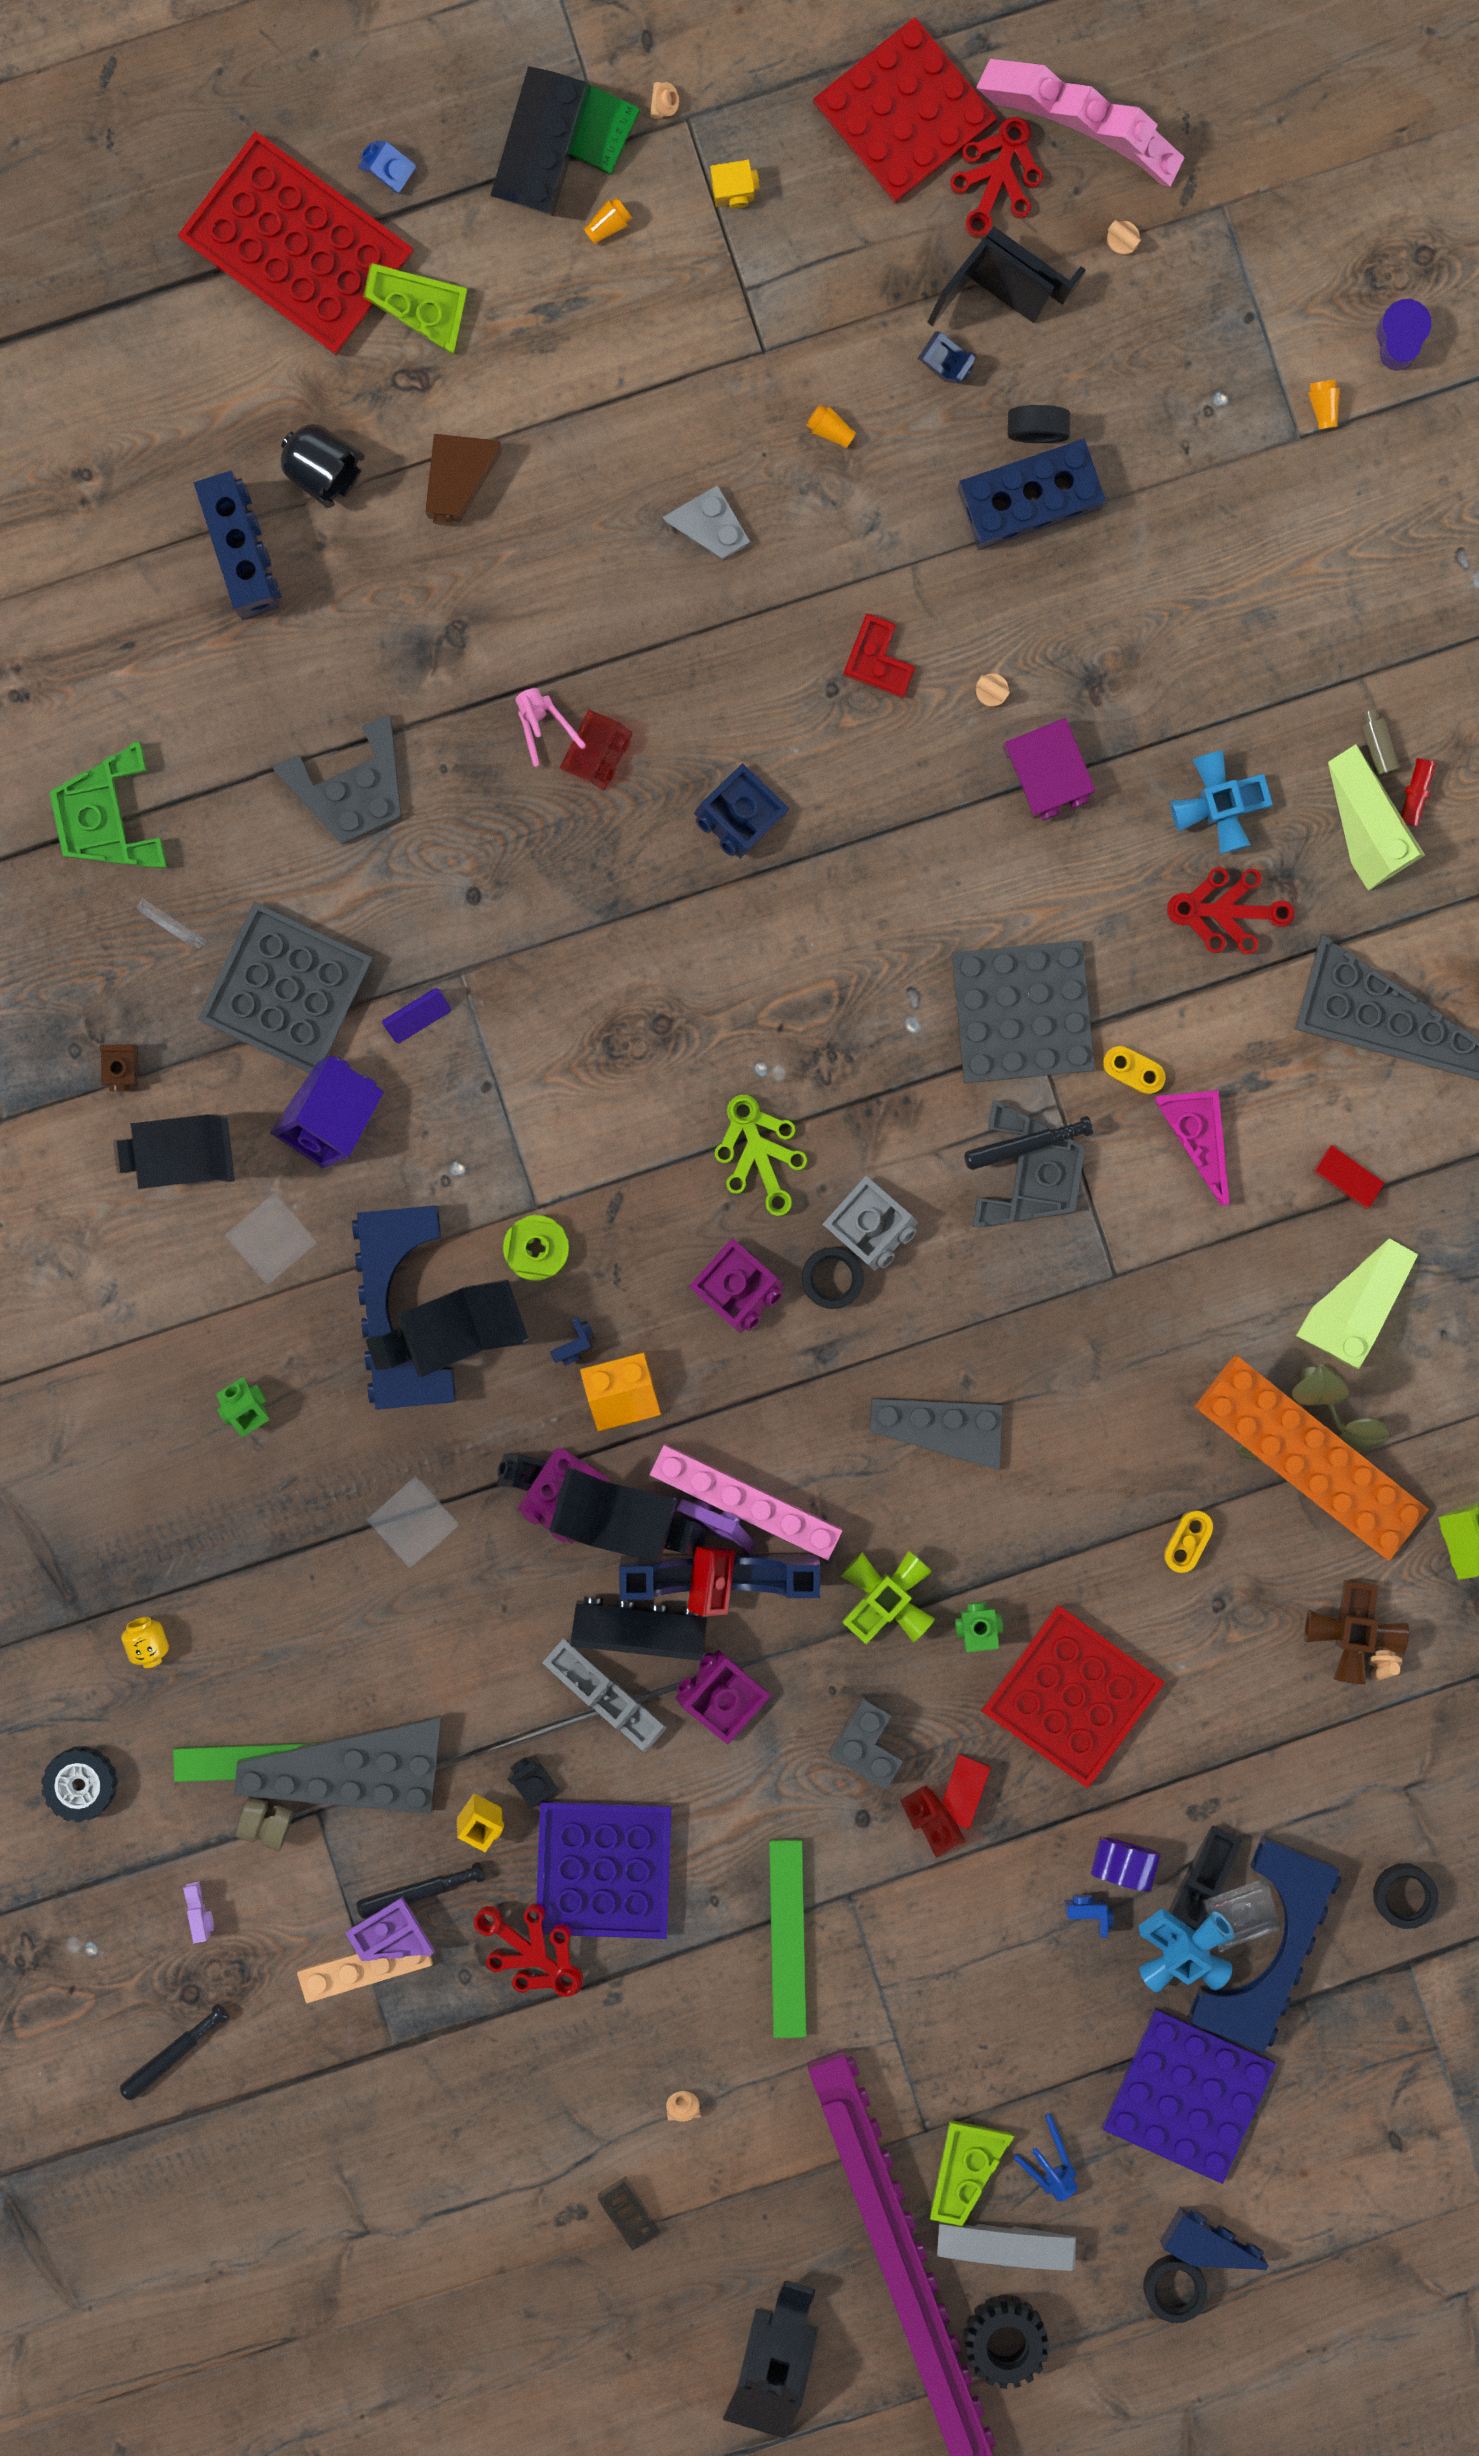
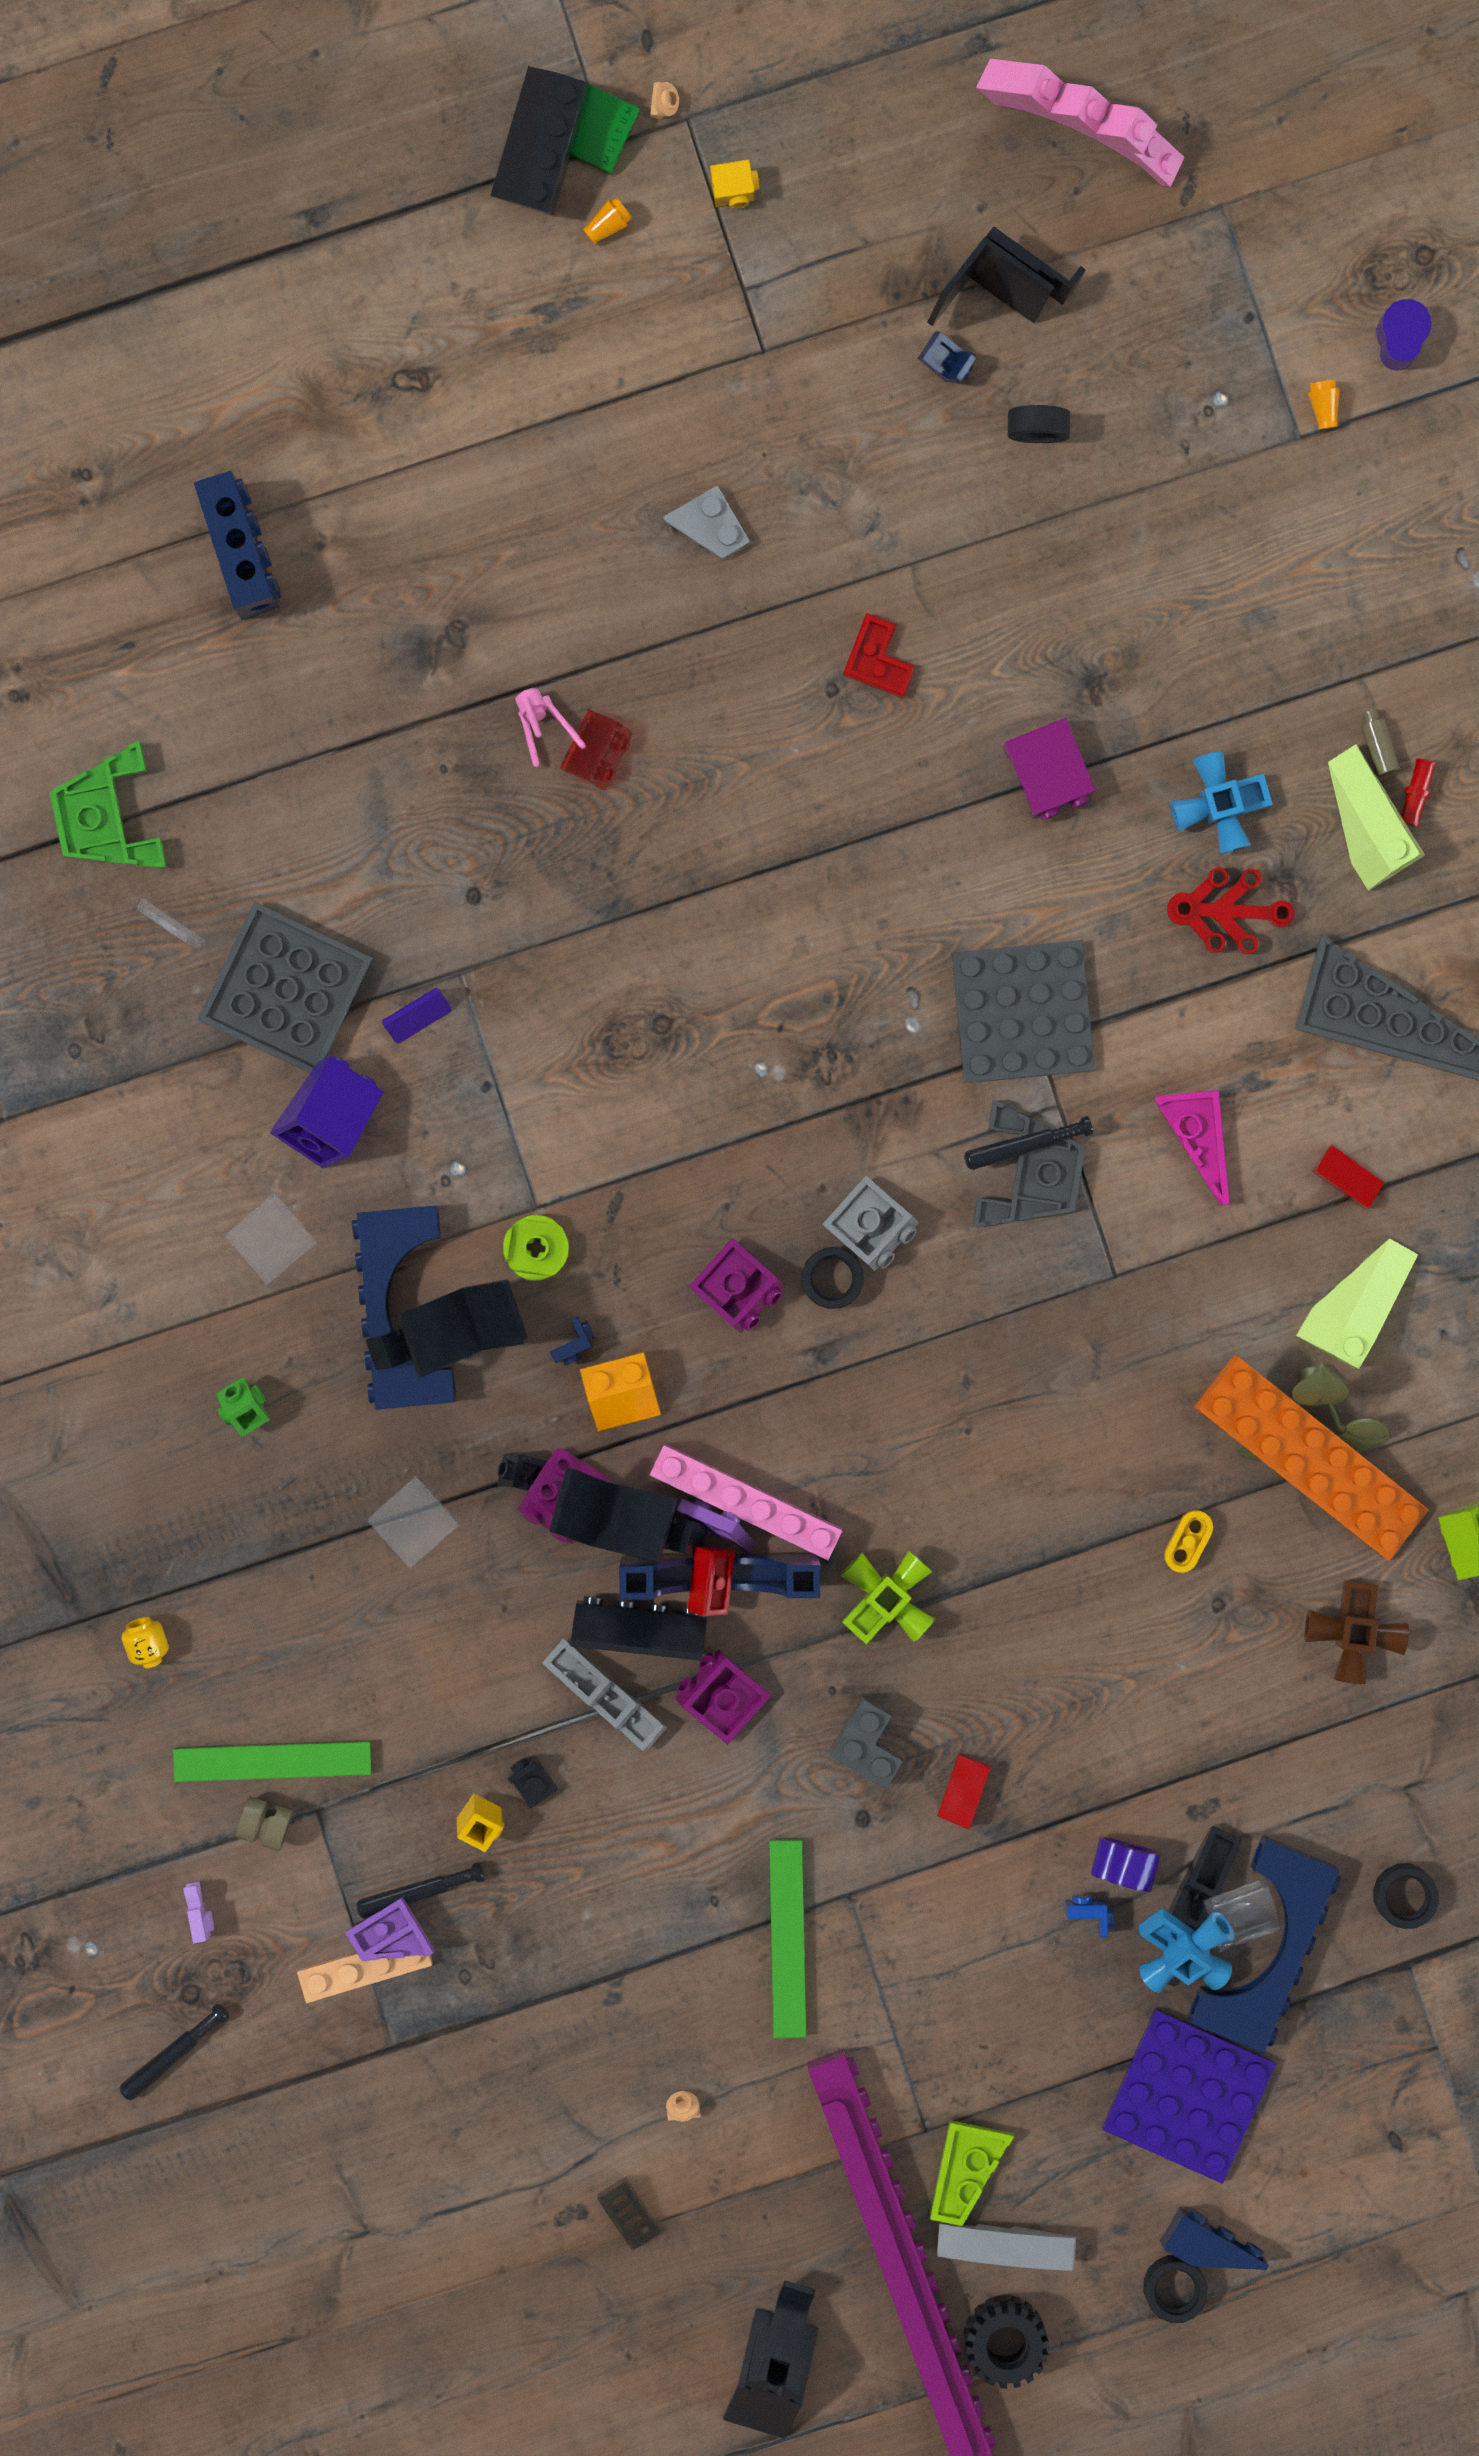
(62, 1792): black wheel -> none
(128, 1056): reddish brown brick -> none
(177, 1151): black piece -> none
(293, 242): red plate -> none
(320, 463): black cylinder -> none
(357, 798): dark grey wing -> none
(364, 1770): dark grey wing -> none
(387, 165): bracket -> none
(419, 302): lime wing -> none
(457, 474): reddish brown slope -> none
(533, 1953): red plant -> none
(604, 1868): dark purple plate -> none
(740, 812): dark blue plate -> none
(757, 1149): lime plant -> none
(829, 426): light orange cone -> none
(904, 110): red plate -> none
(931, 1815): clear red slope -> none
(949, 1428): dark grey wing -> none
(981, 1639): bright green brick -> none
(992, 690): light nougat plate -> none
(998, 171): red plant -> none
(1036, 473): dark blue brick -> none
(1058, 2180): blue plant -> none
(1072, 1696): red plate -> none
(1123, 237): light nougat plate -> none
(1134, 1070): yellow plate -> none
(1384, 1665): light nougat plate -> none

